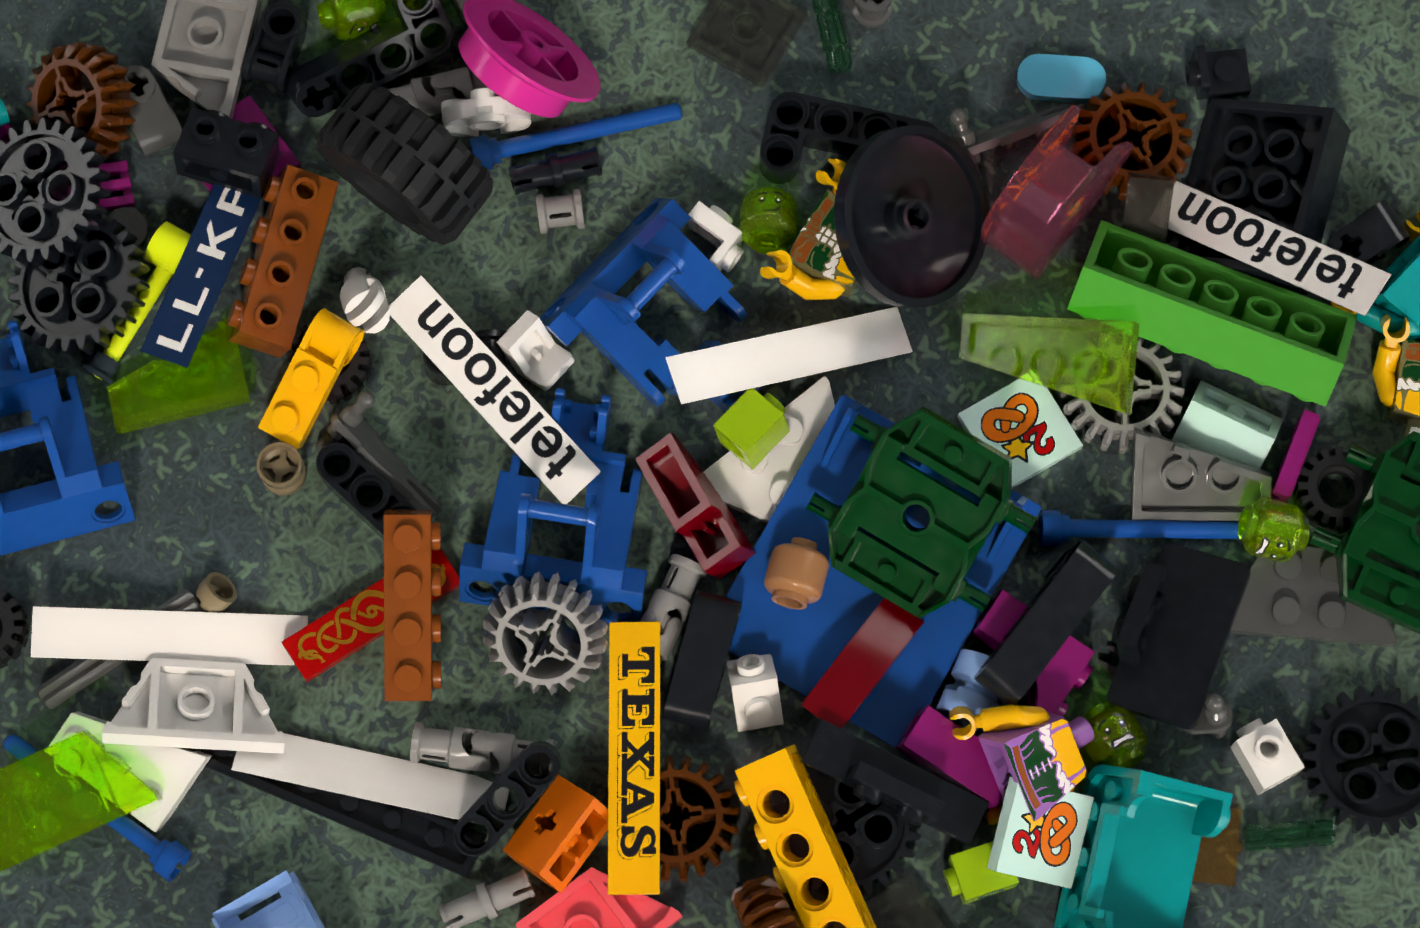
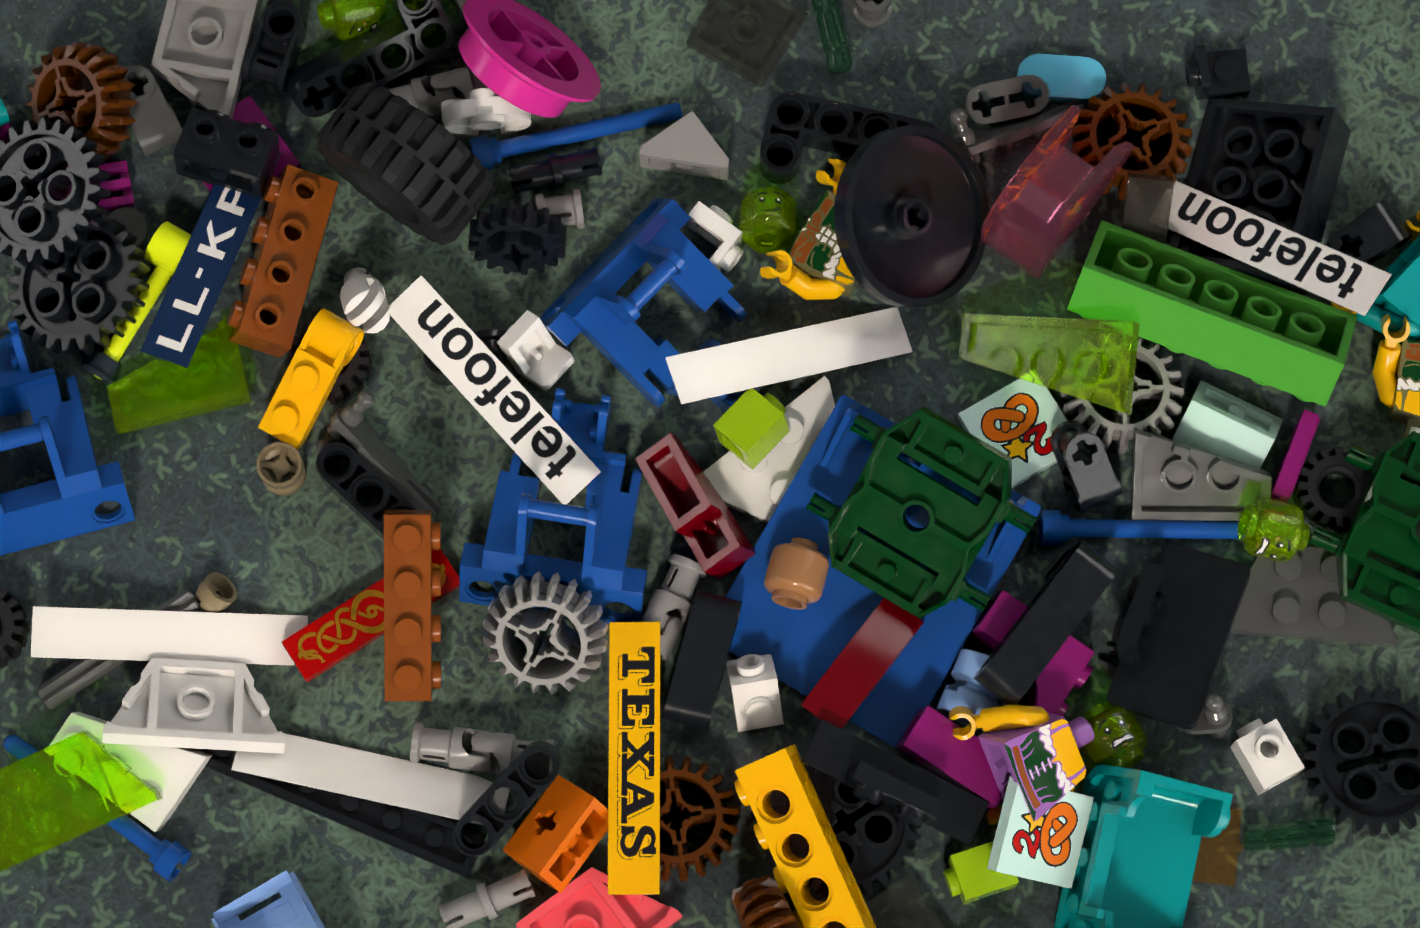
(517, 238): none -> black gear
(685, 149): none -> light grey slope
(1005, 88): none -> dark grey beam
(1084, 465): none -> black piece

